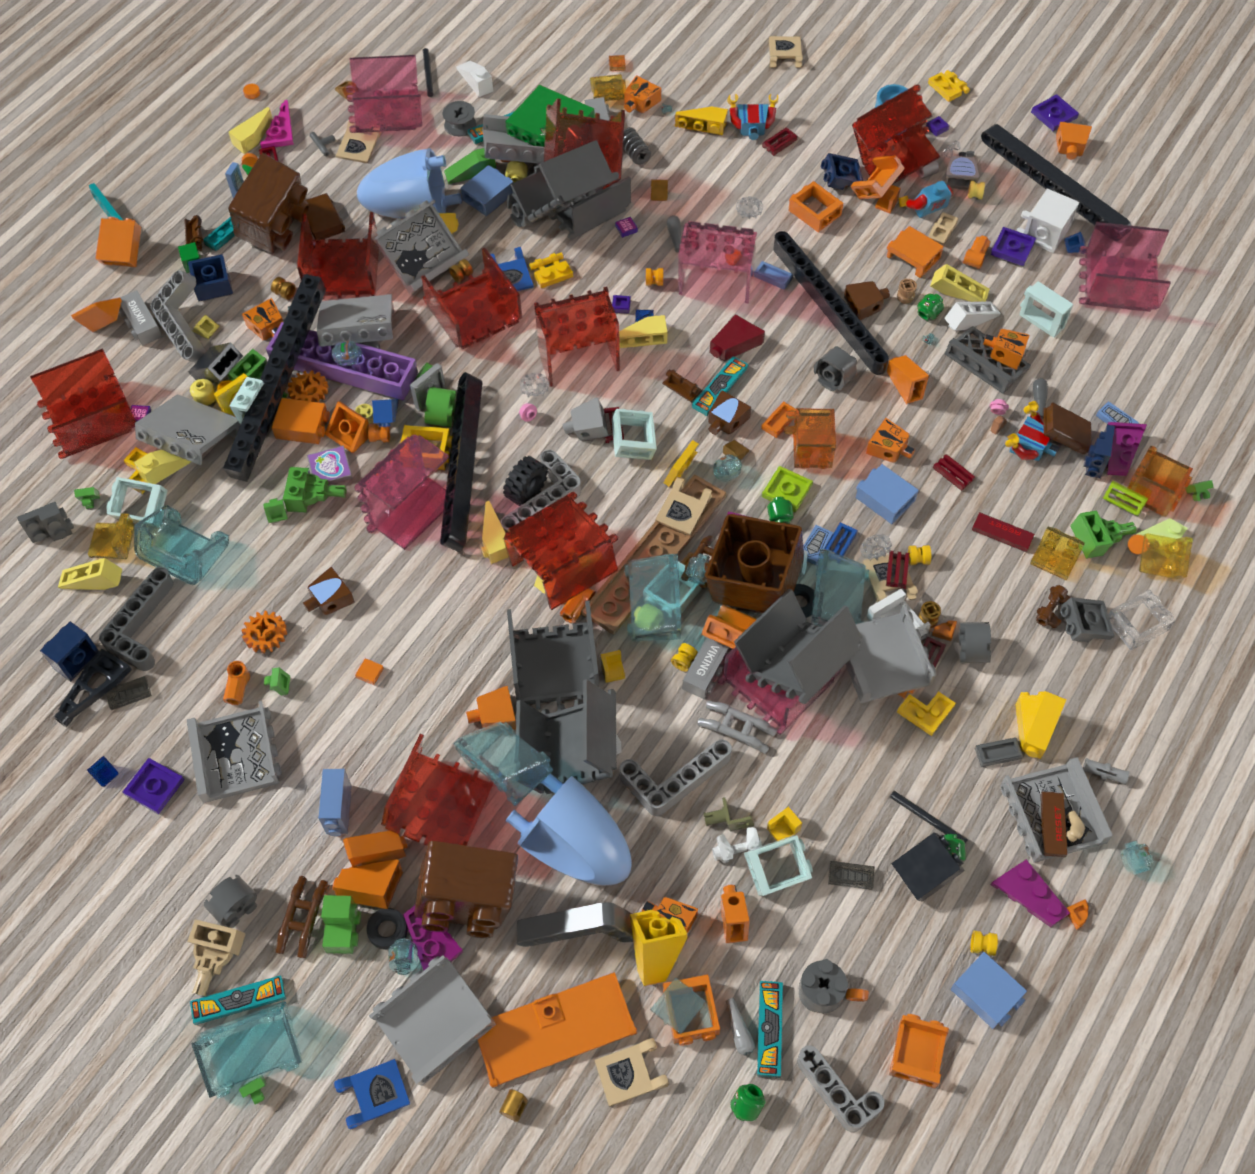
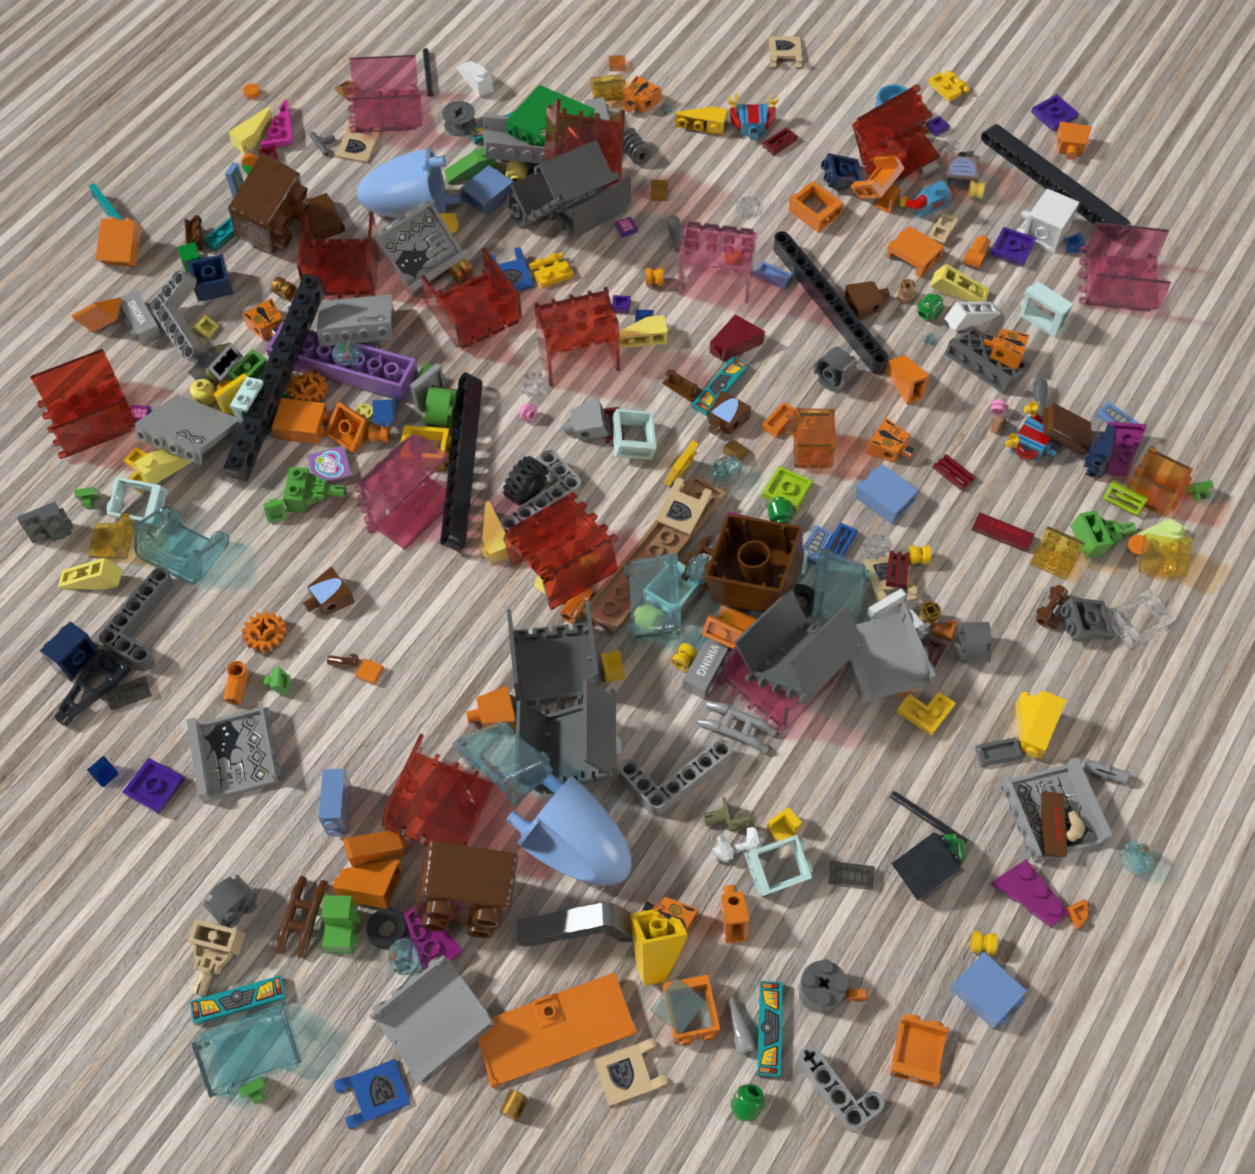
(338, 661): none -> reddish brown arm

